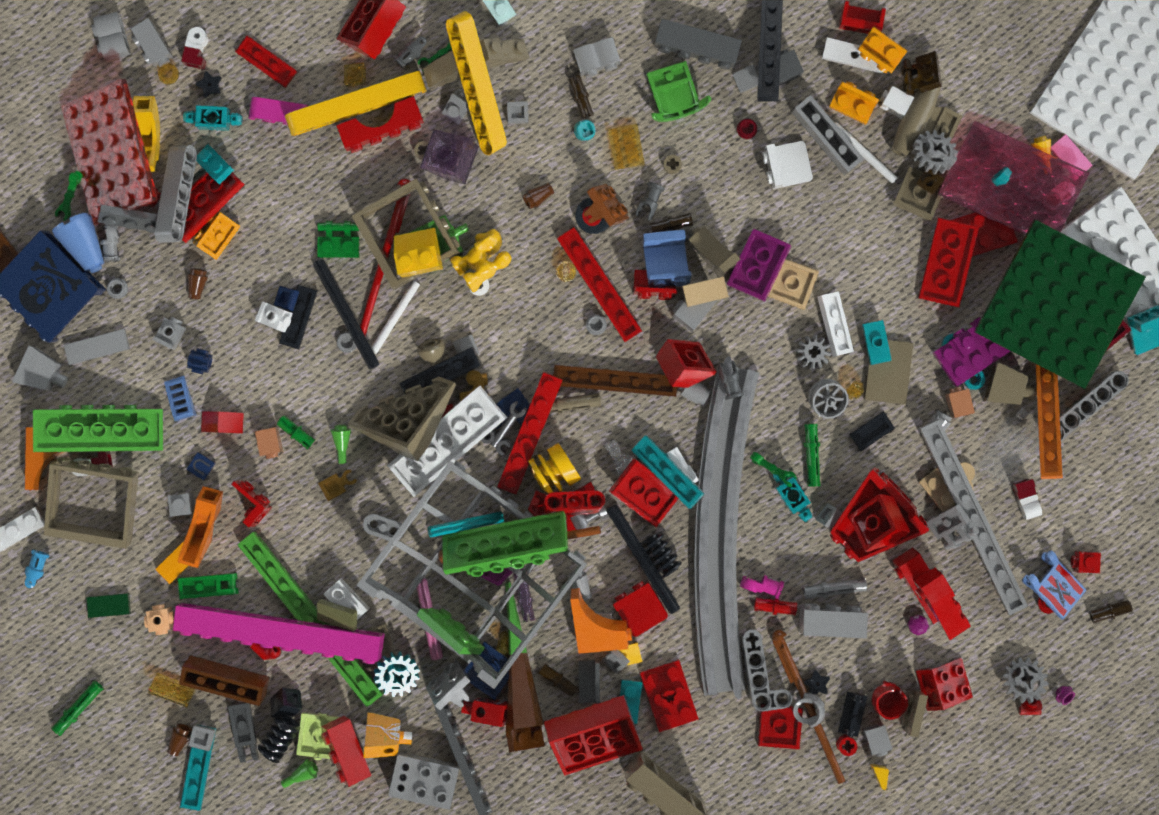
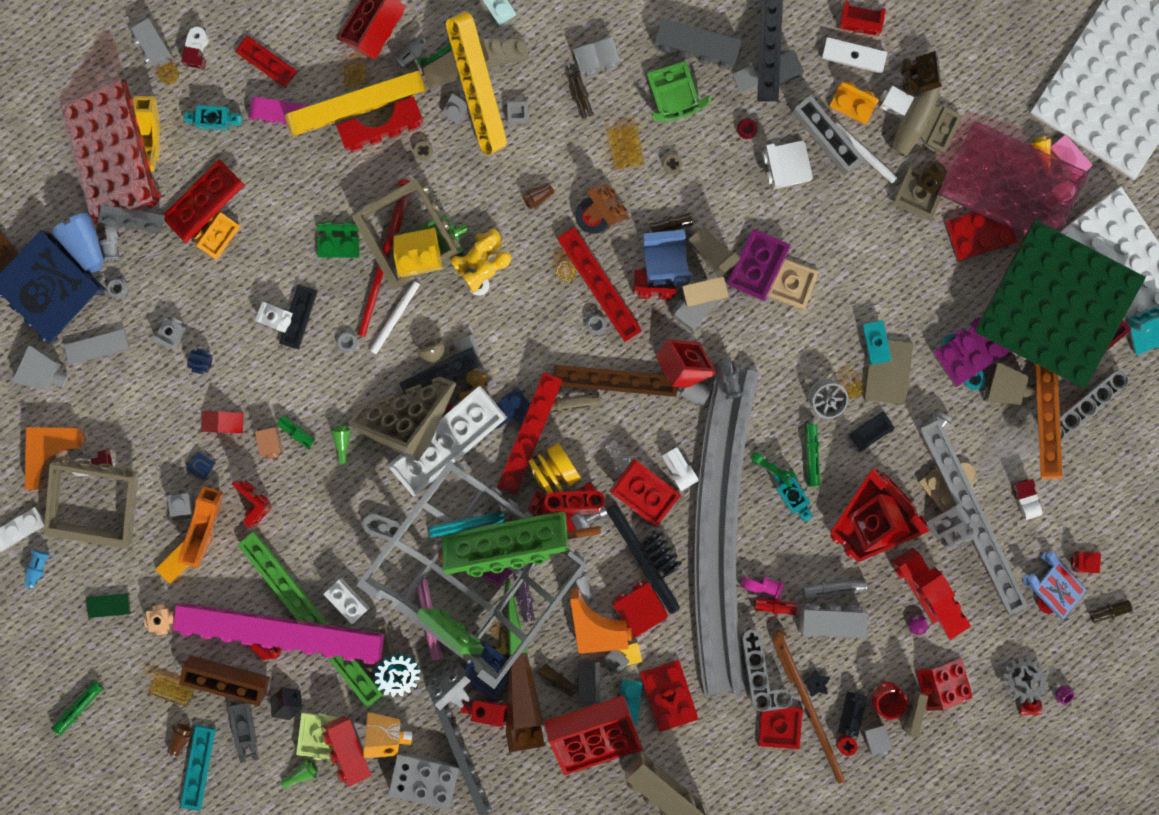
(74, 179): green piece -> none
(97, 429): bright green plate -> none
(111, 36): light grey brick -> none
(174, 408): medium blue slope -> none
(175, 194): light grey beam -> none
(196, 282): reddish brown cone -> none
(201, 737): light grey plate -> none
(207, 586): green plate -> none
(214, 88): black plate -> none
(214, 164): teal plate -> none
(278, 742): black piece -> none
(286, 298): dark blue tile -> none
(335, 486): pearl gold plate -> none
(337, 615): olive tile -> none
(346, 314): black axle -> none
(449, 156): clear purple slope -> none
(497, 439): flat silver bar -> none
(584, 130): teal tile -> none
(650, 199): dark grey piece -> none
(668, 472): teal plate -> none
(814, 720): light grey piece -> none
(817, 358): light grey gear -> none
(829, 516): light grey plate -> none
(835, 324): white plate -> none
(881, 774): yellow slope -> none
(882, 50): light orange bracket -> none
(934, 152): light grey gear -> none
(948, 262): red tile -> none
(959, 402): nougat brick -> none
(1001, 176): teal tile -> none

